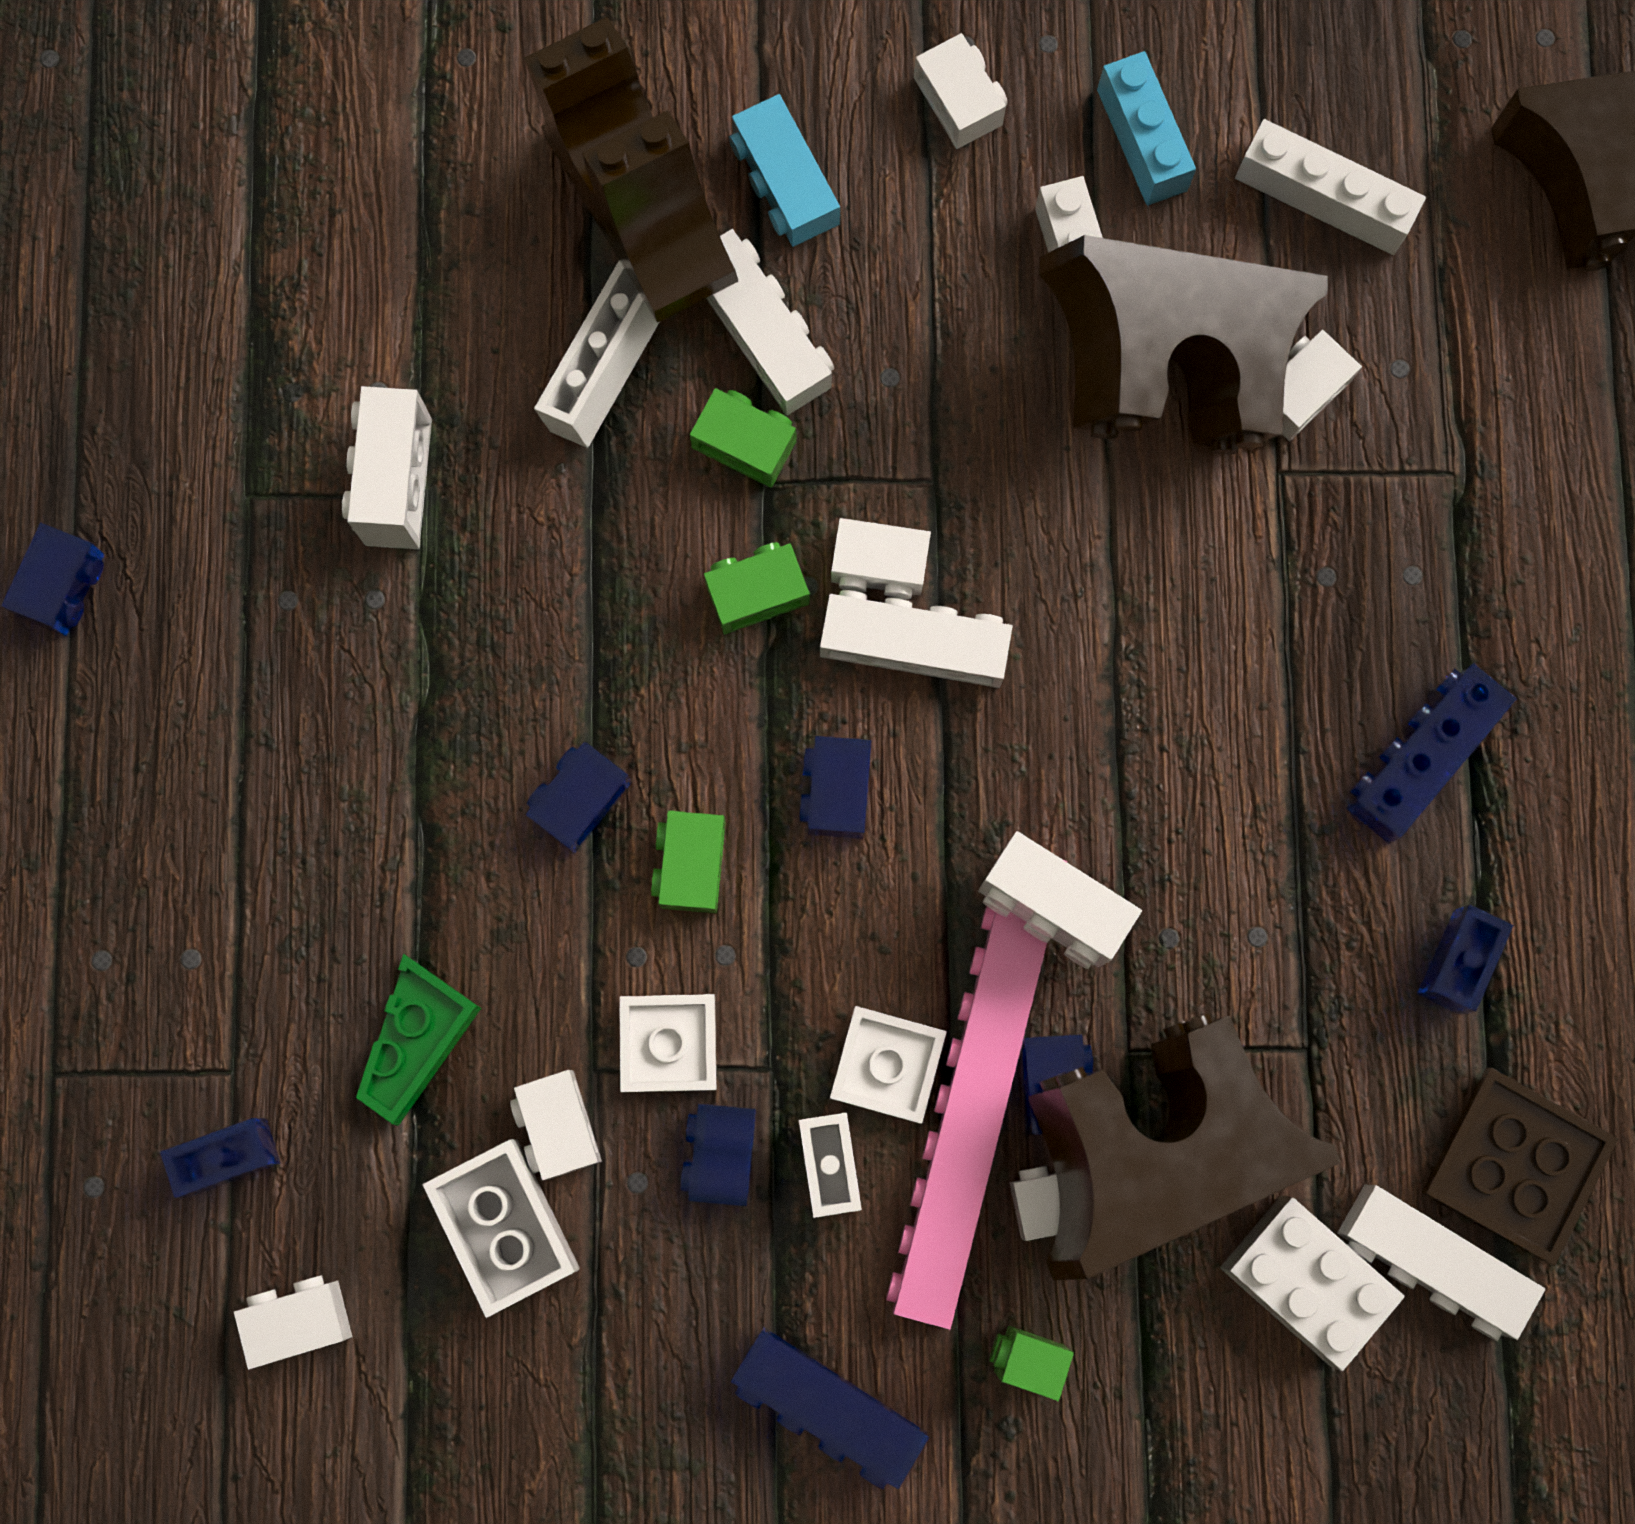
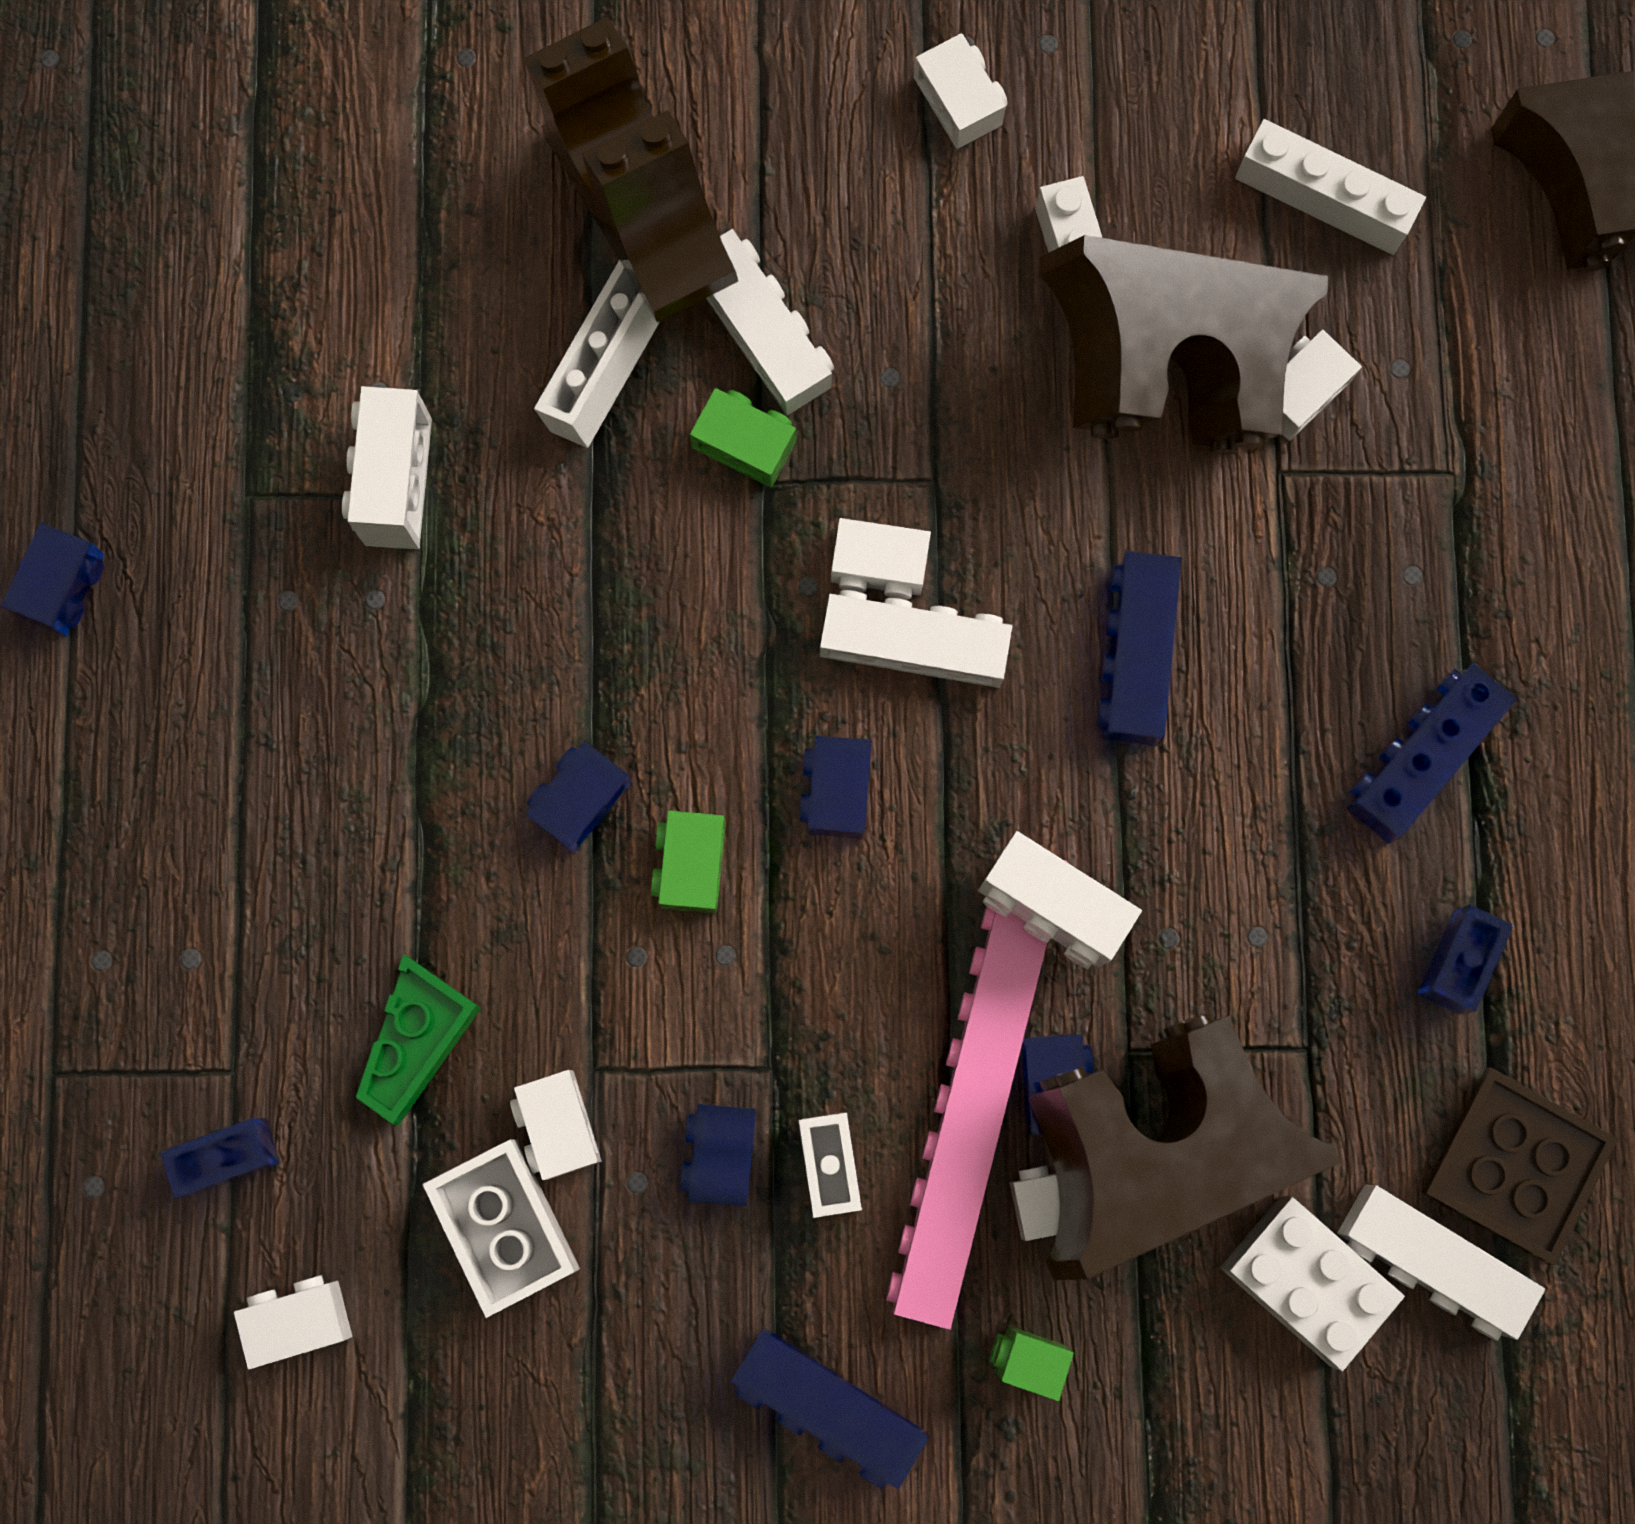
(667, 1043): white plate -> none
(756, 587): bright green brick -> none
(784, 171): medium azure brick -> none
(888, 1064): white plate -> none
(1141, 648): none -> clear blue brick
(1146, 128): medium azure brick -> none

